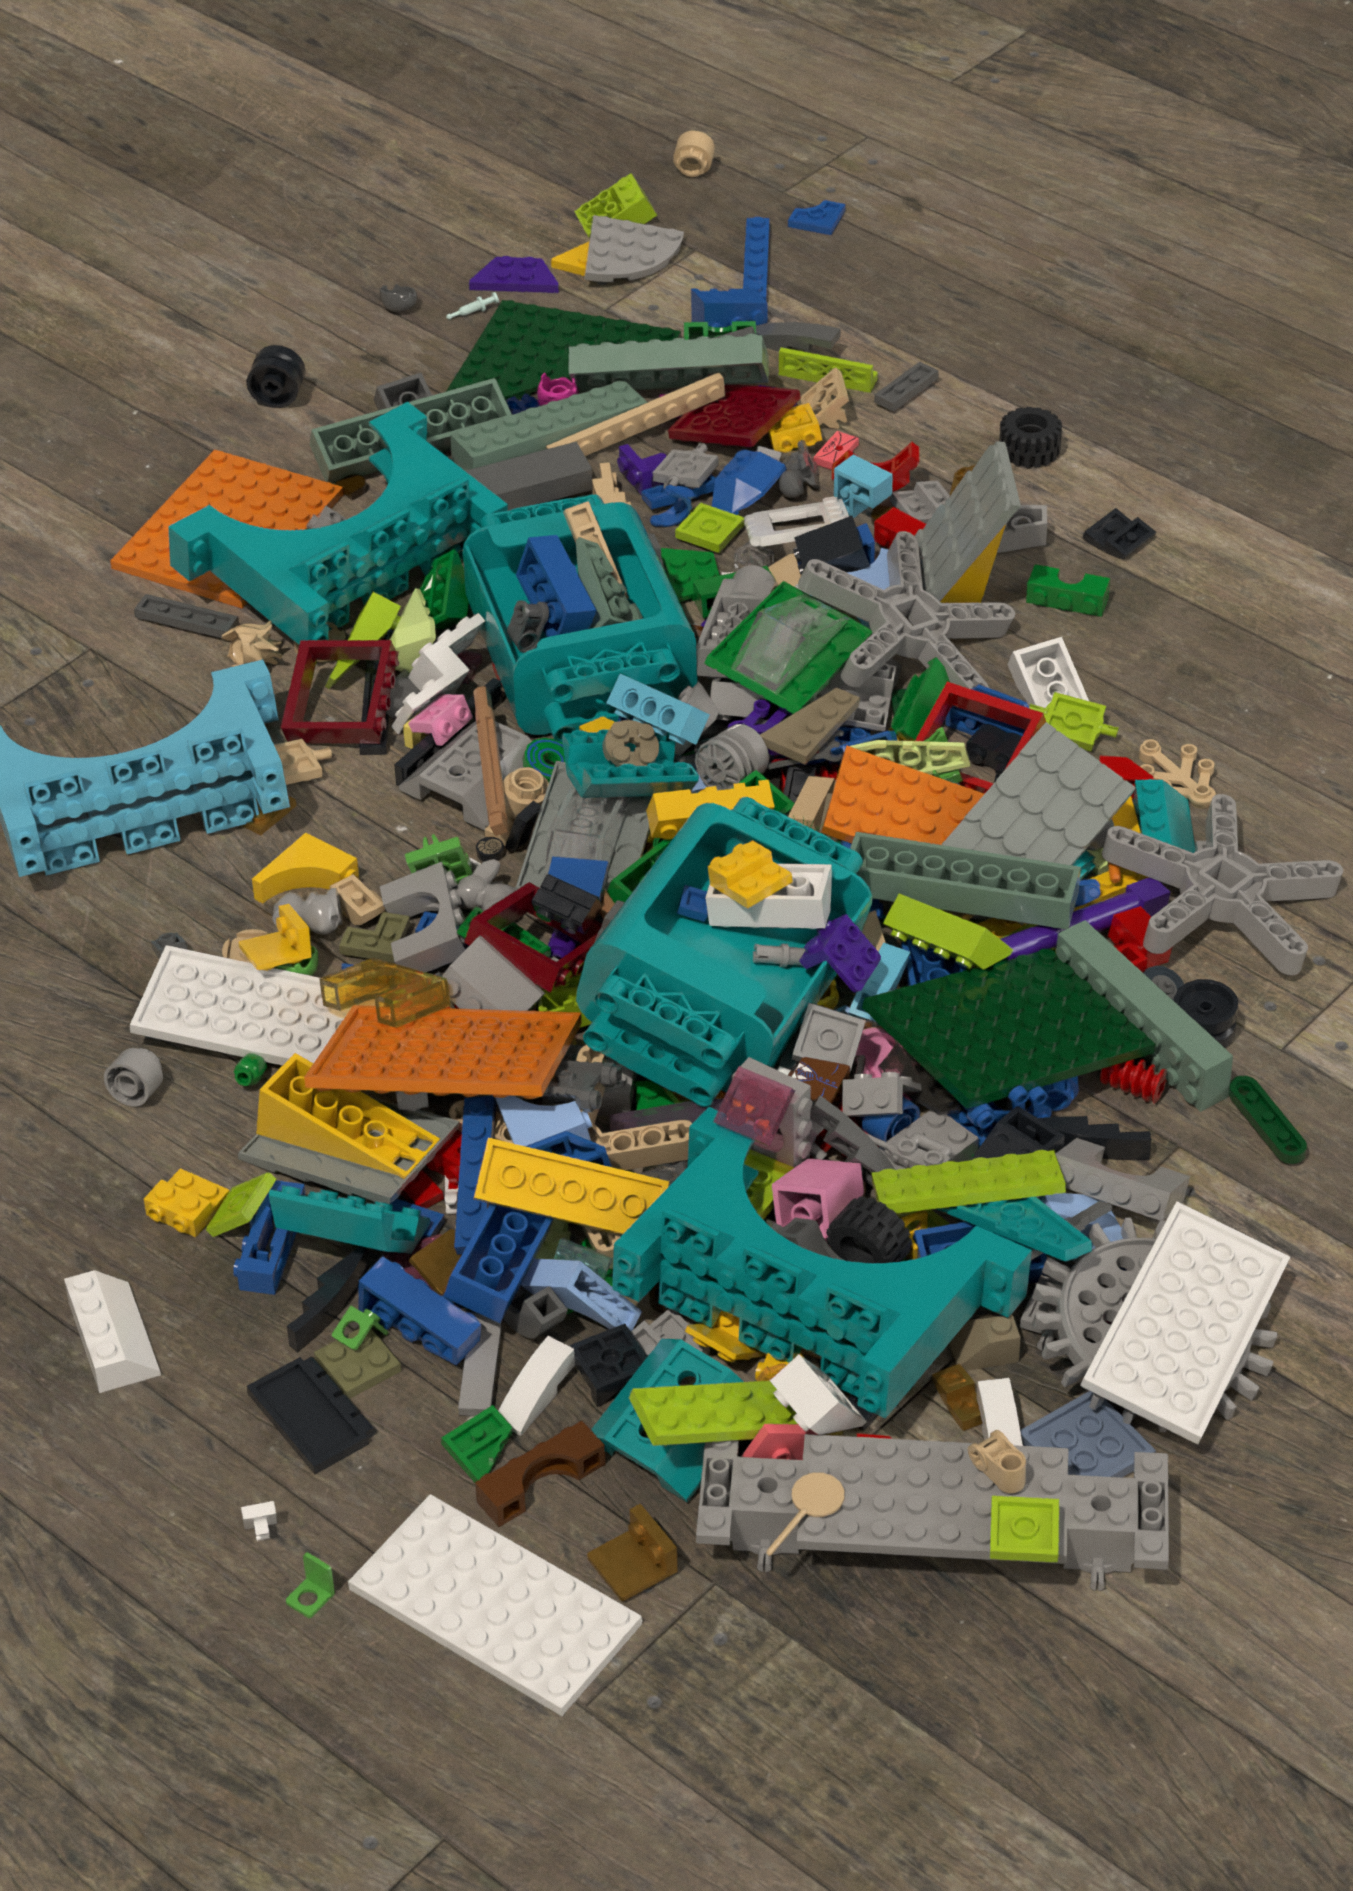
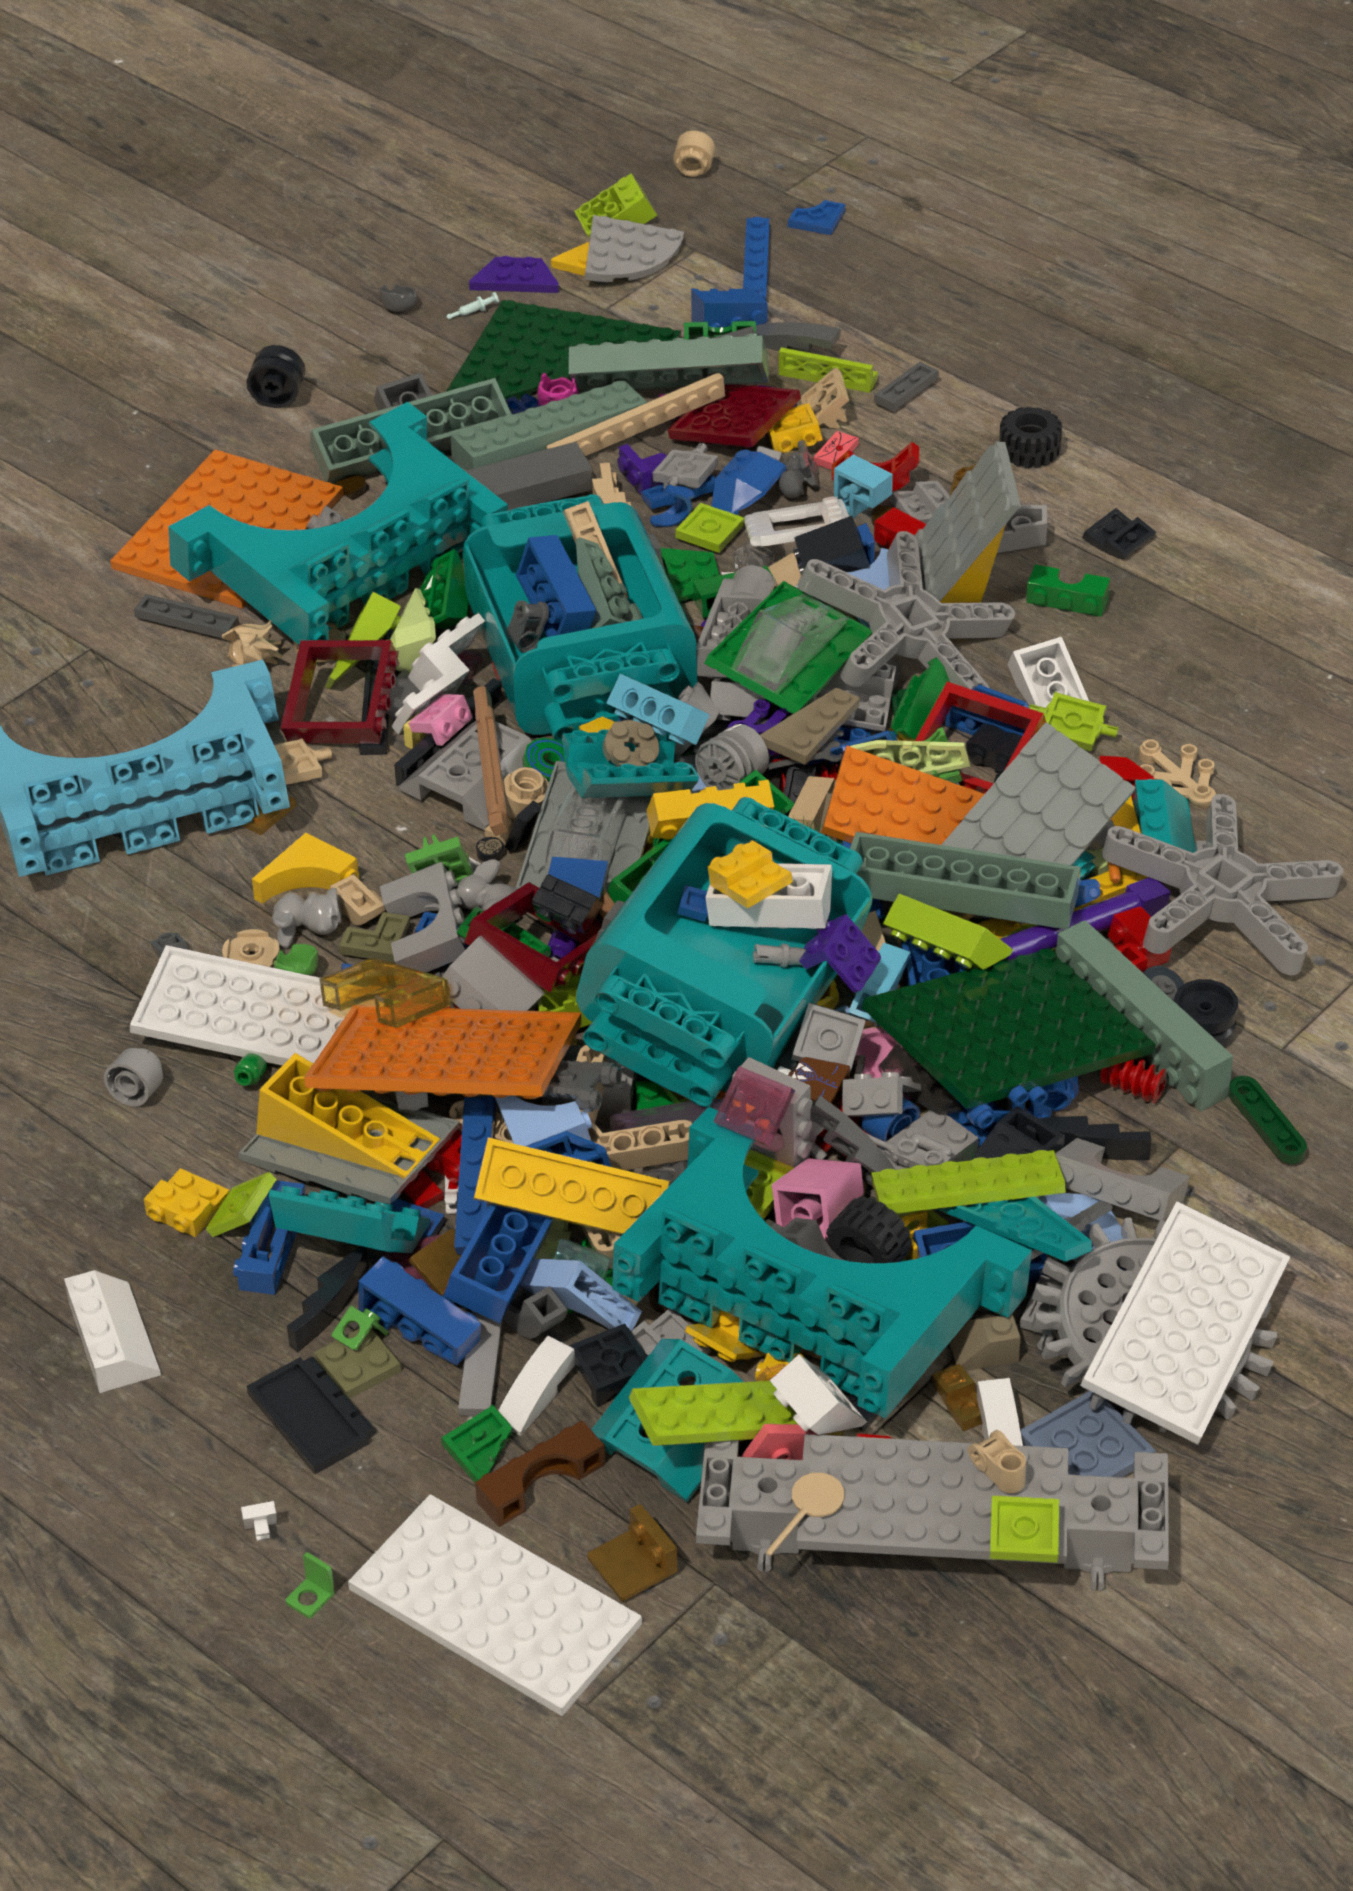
(282, 947): yellow bracket -> none

